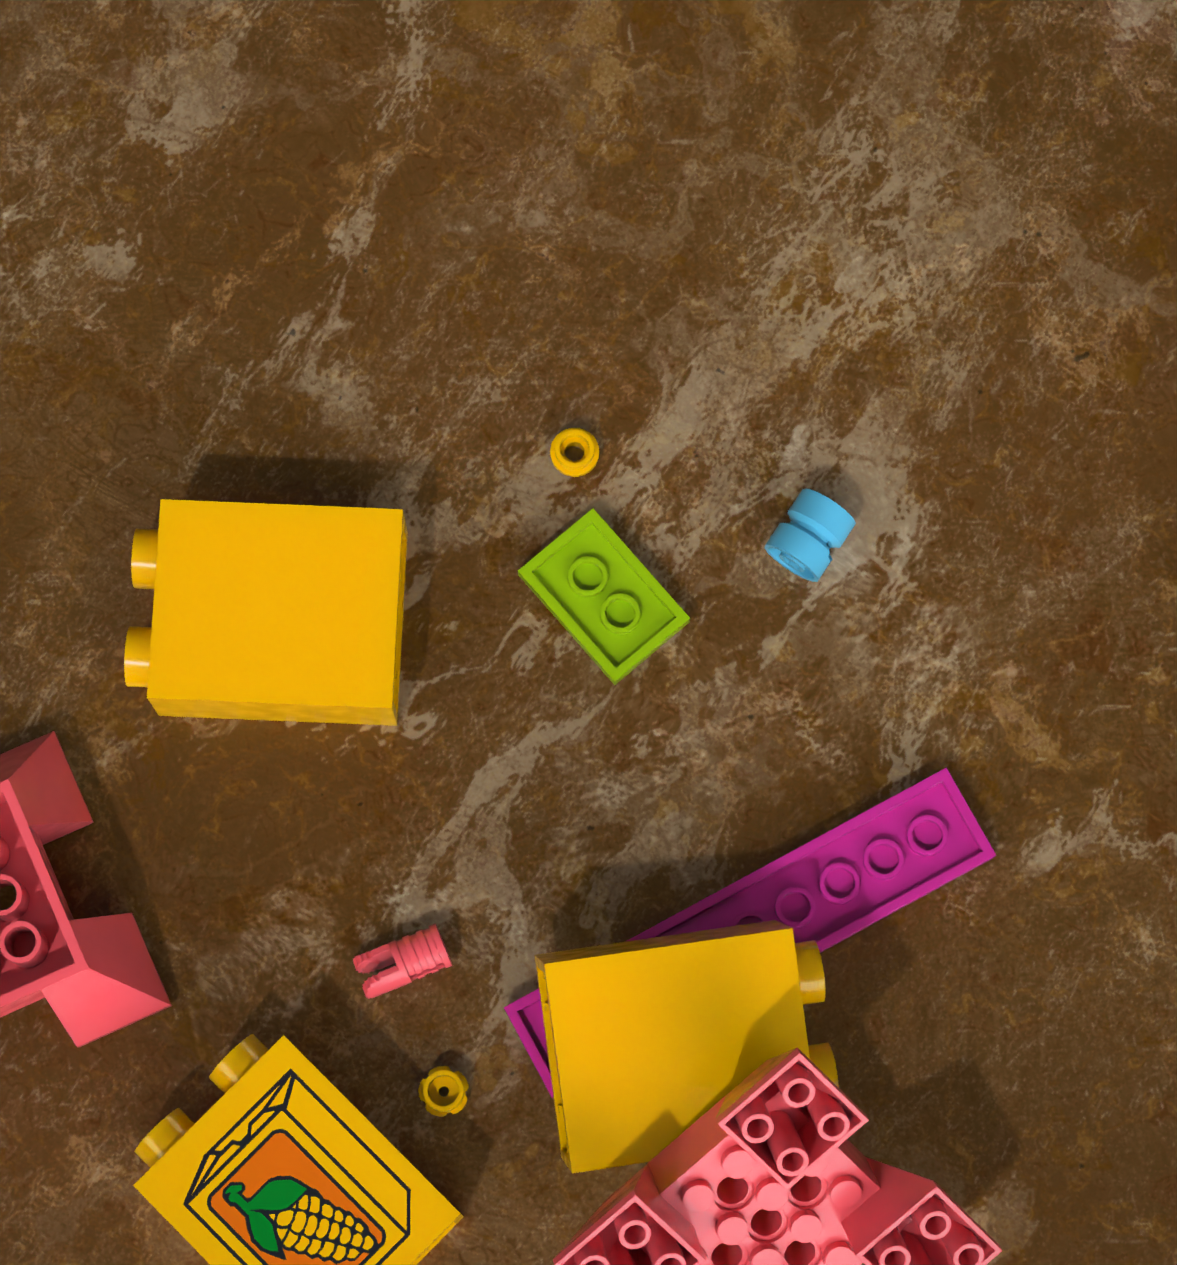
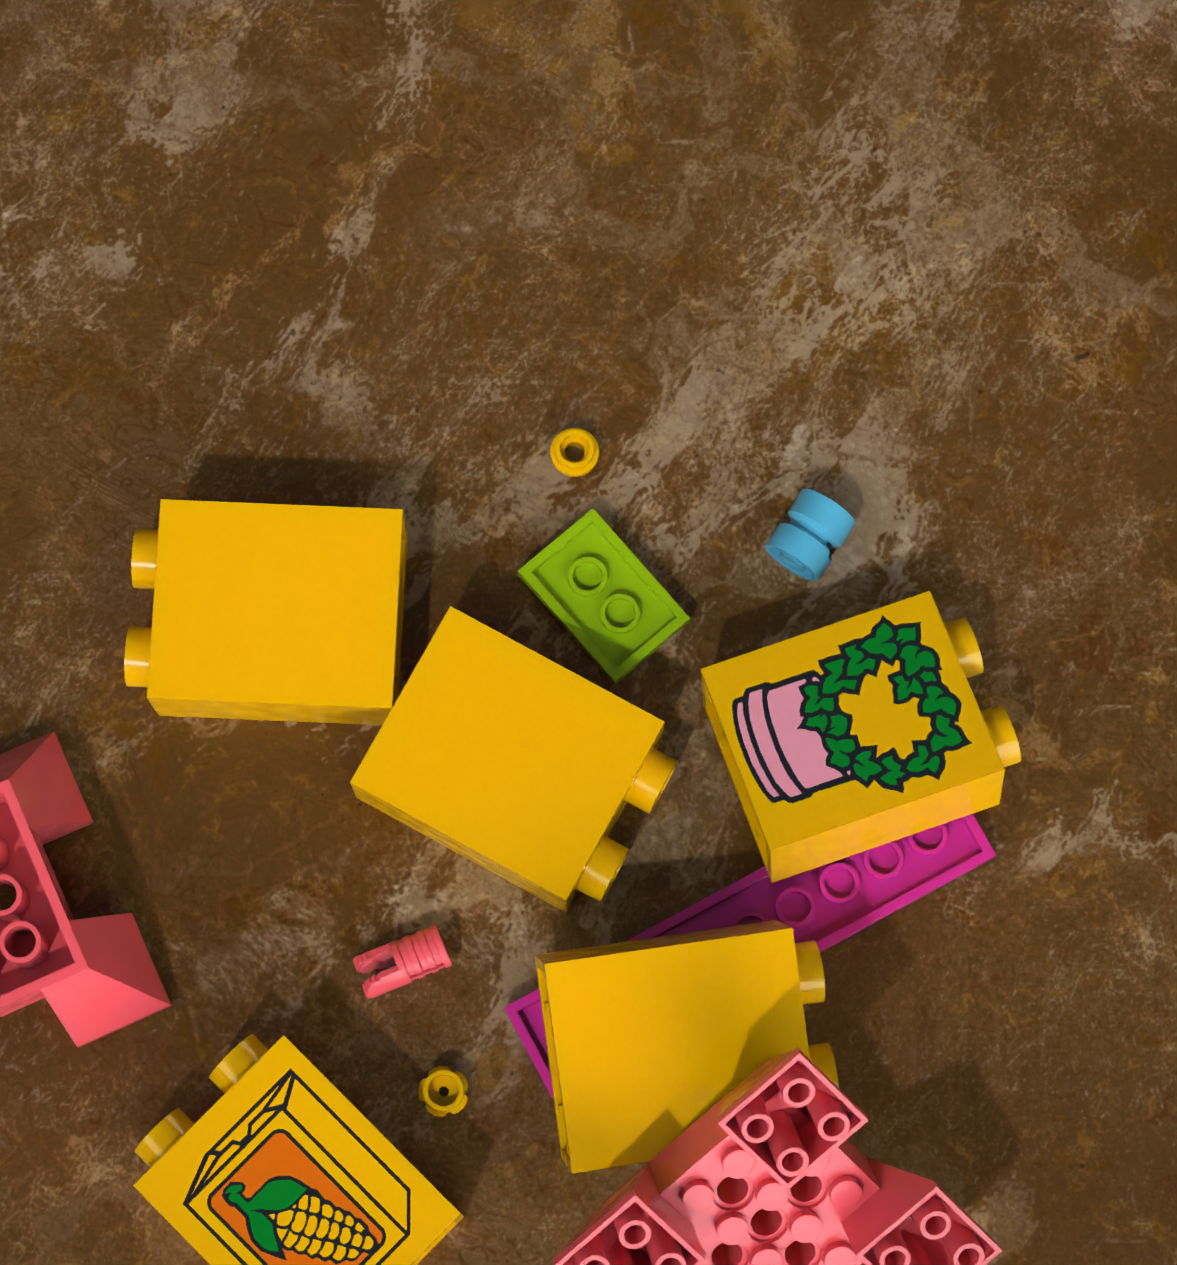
(514, 762): none -> yellow brick
(858, 734): none -> yellow brick

